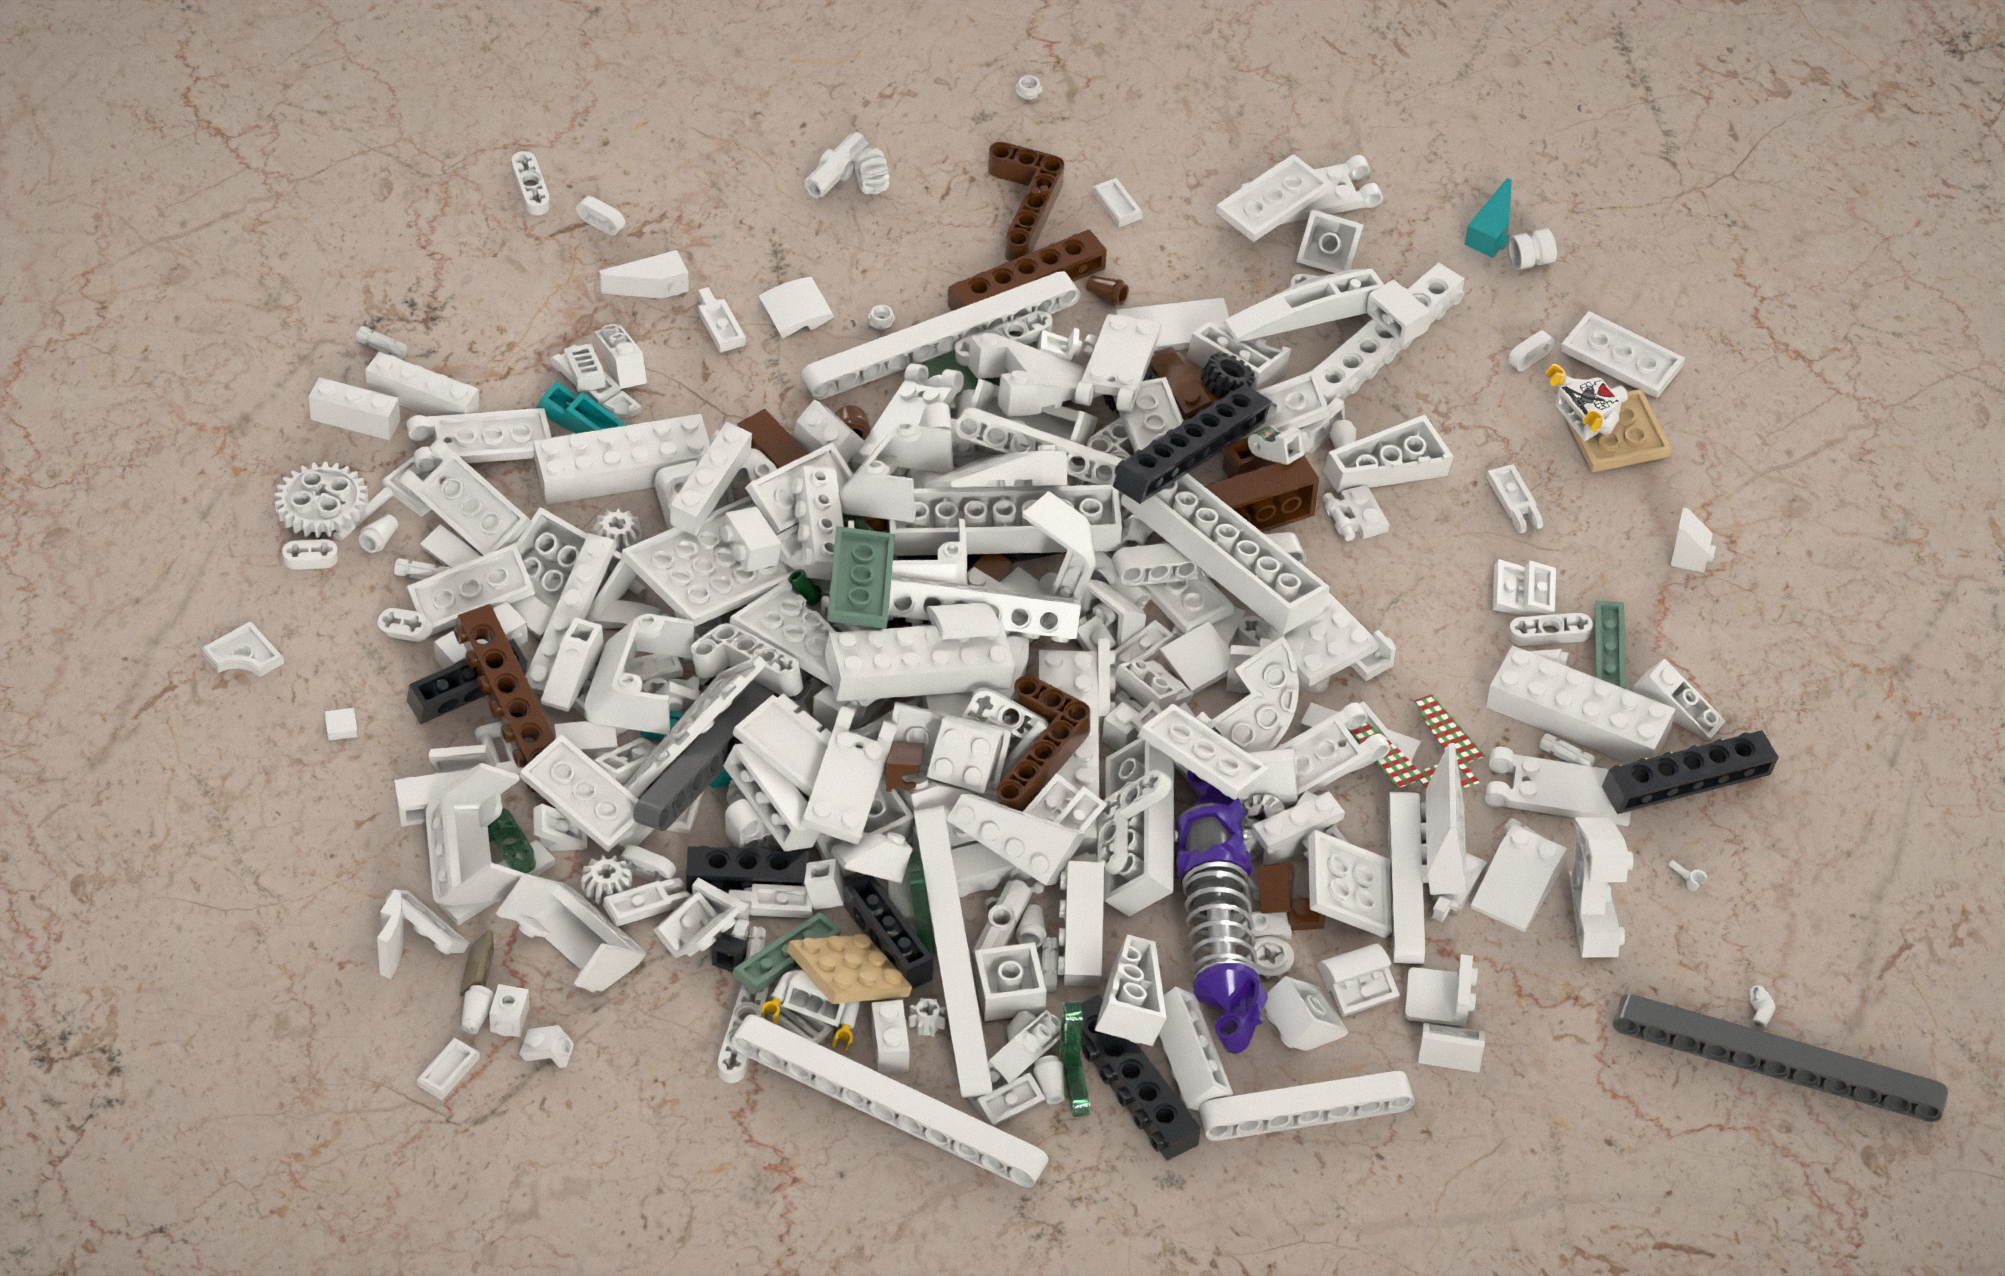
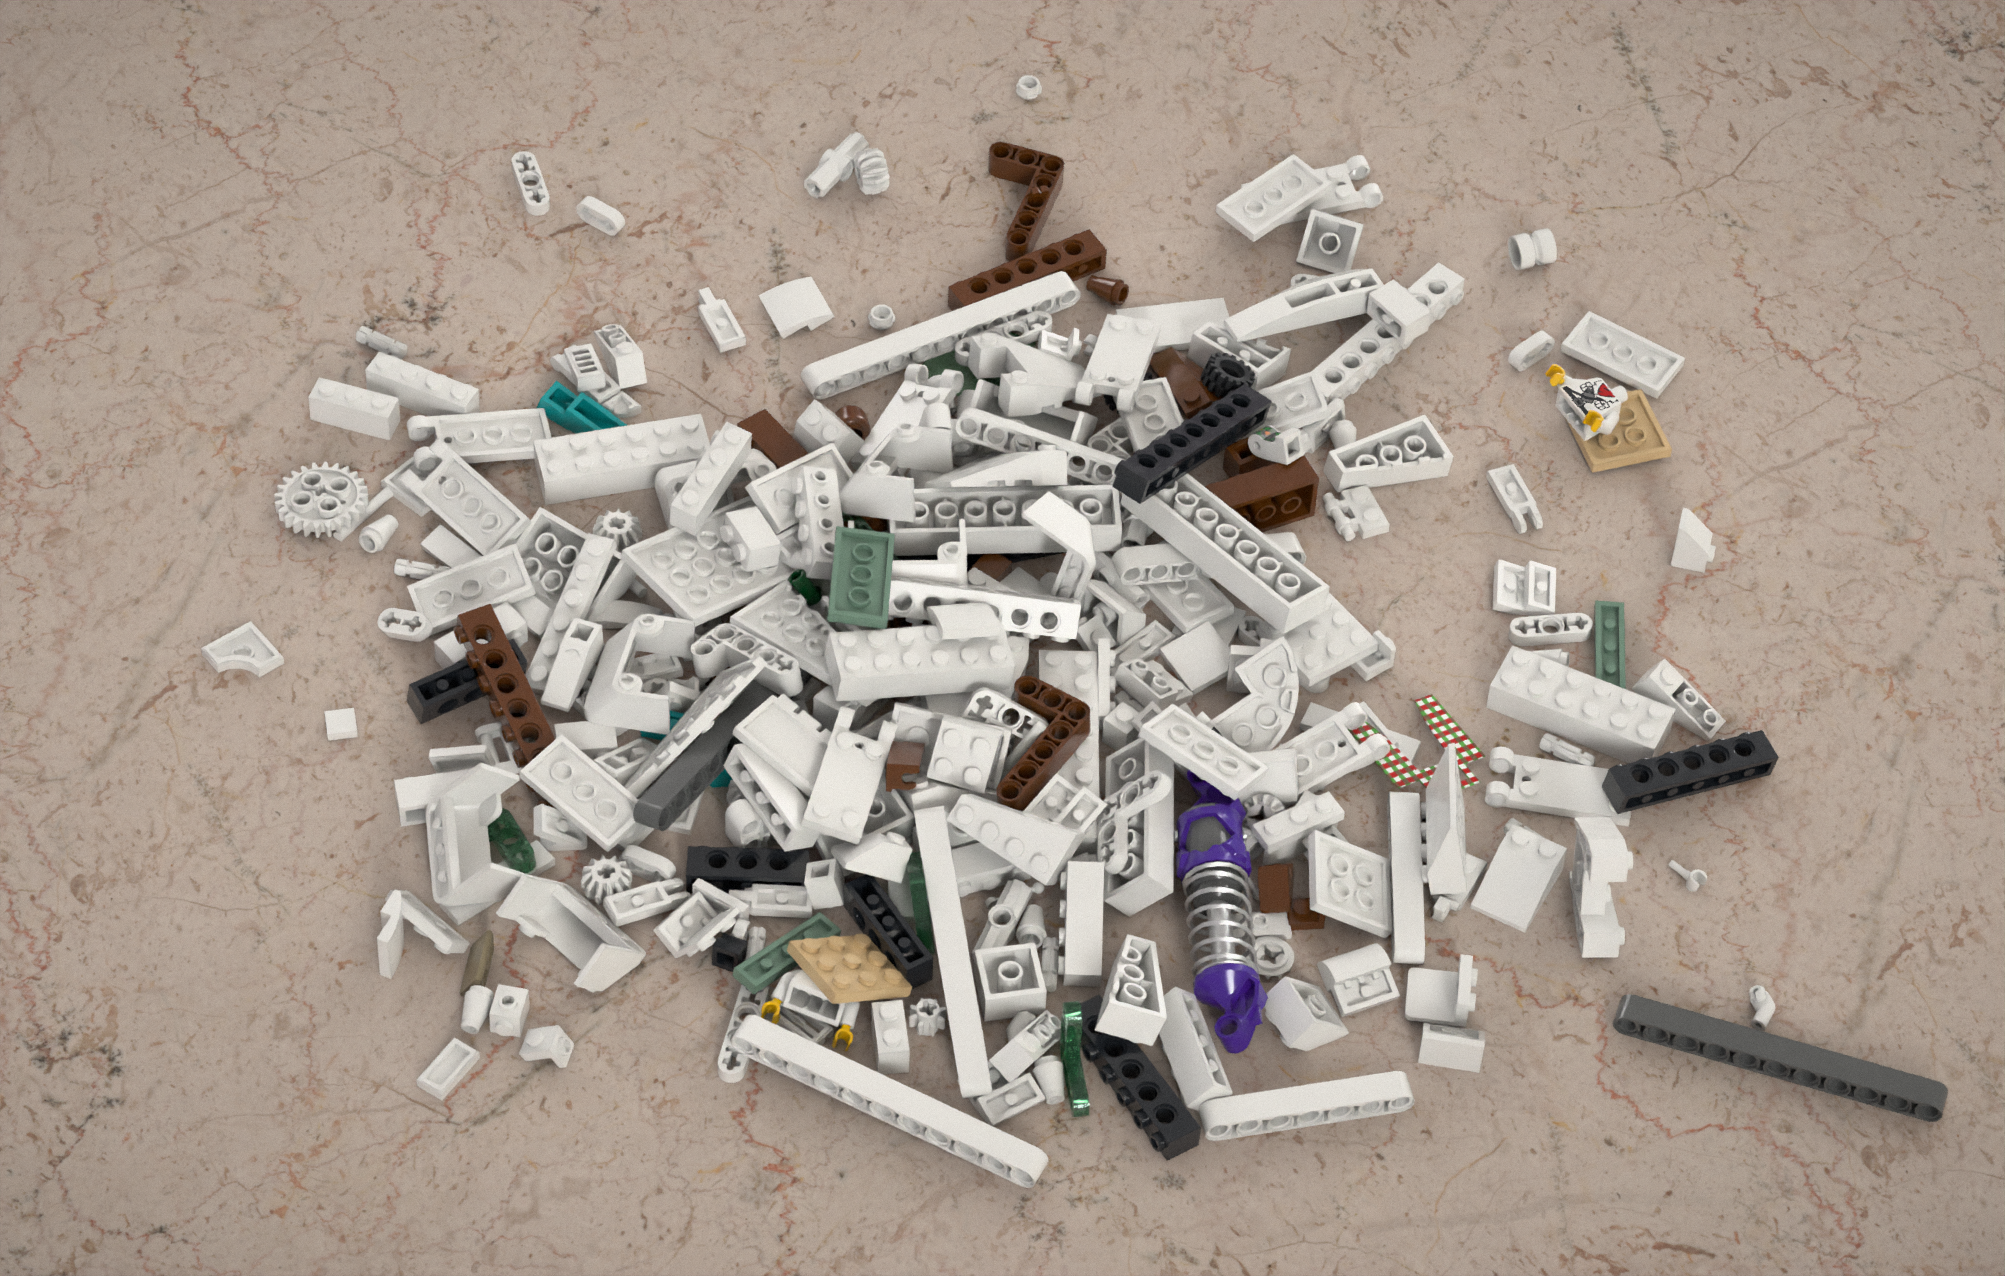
(310, 554): white beam -> none
(649, 277): white slope -> none
(1117, 202): white tile -> none
(1490, 226): teal slope -> none

